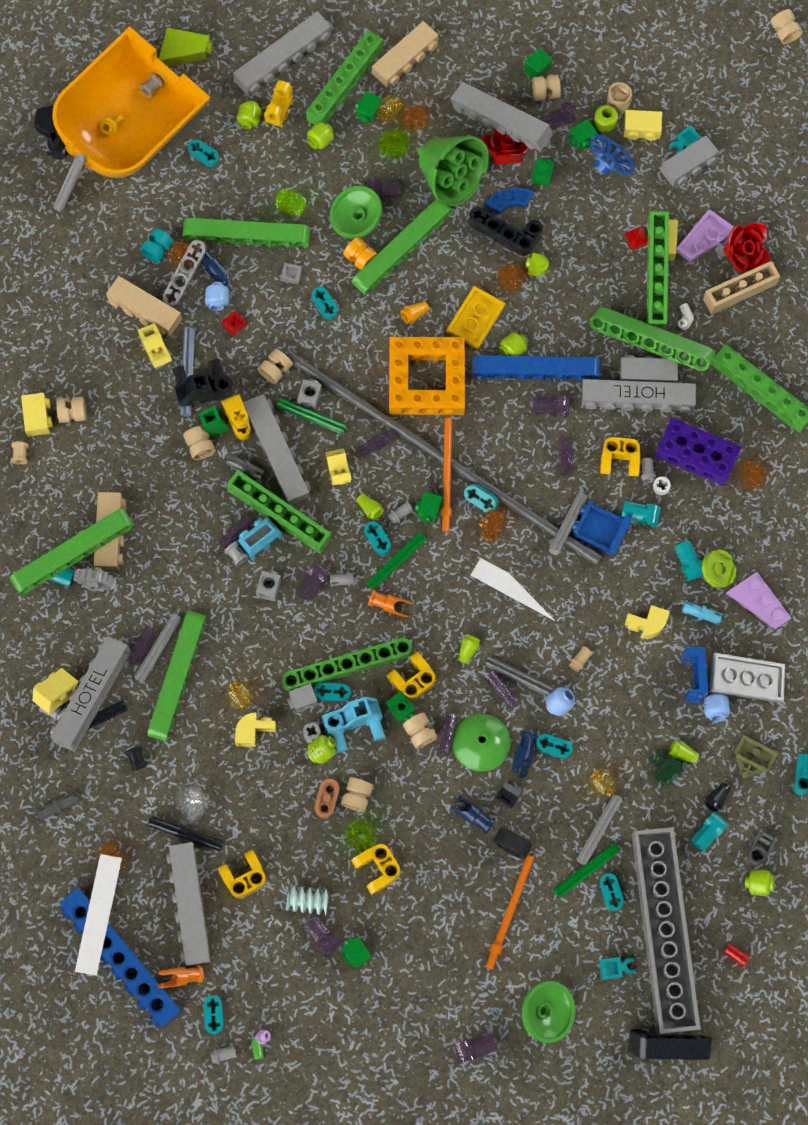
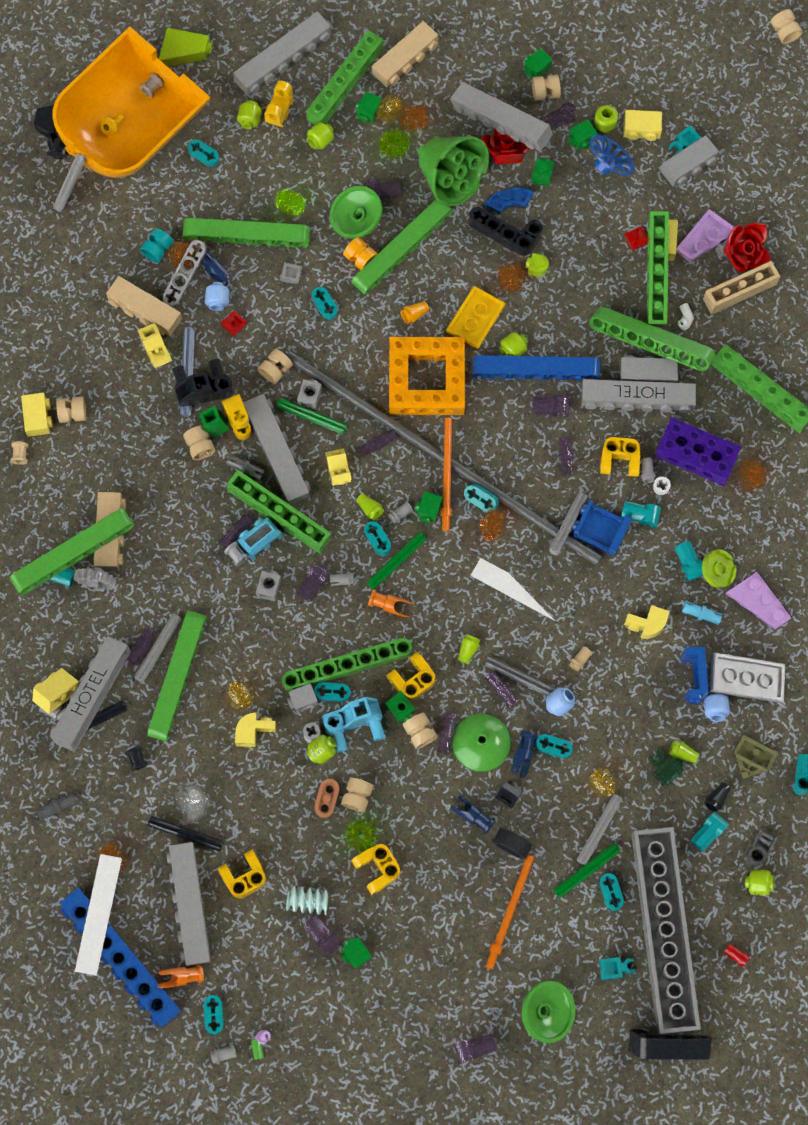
(619, 97): tan wheel -> none

